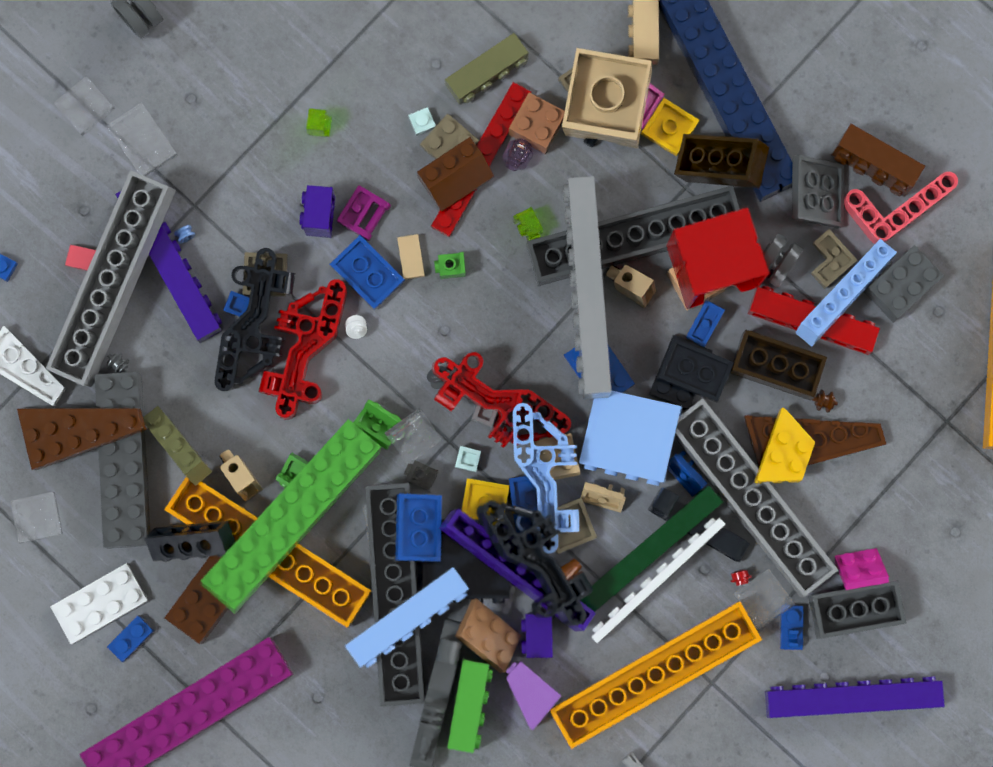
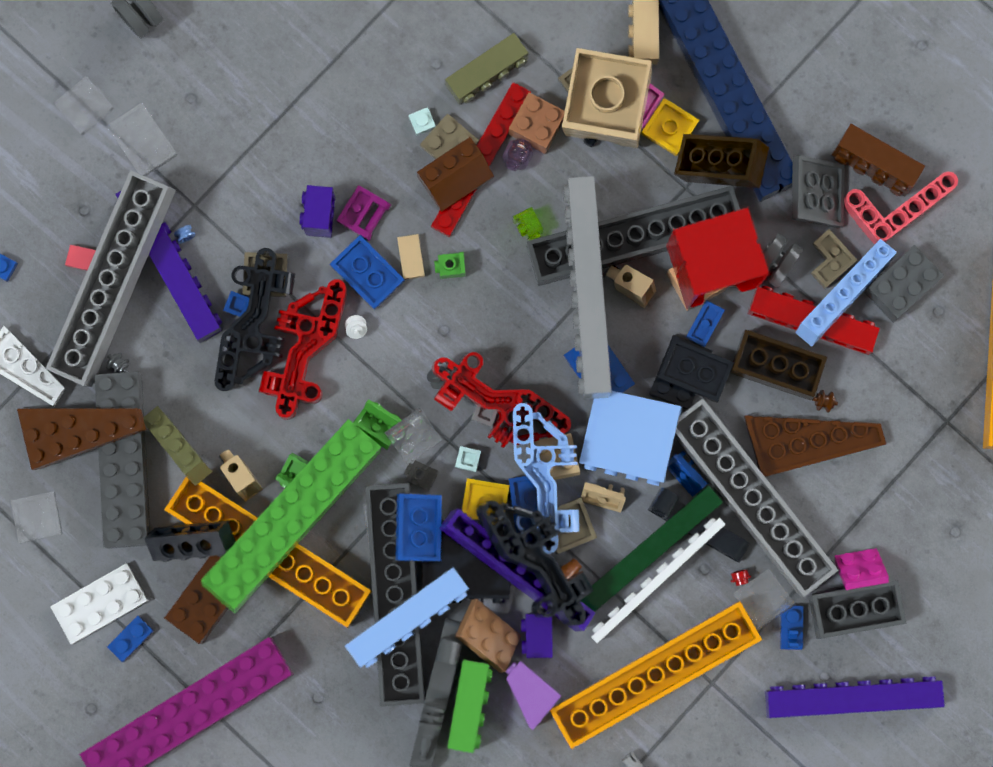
(318, 123): clear neon green brick -> none
(786, 452): yellow wing -> none

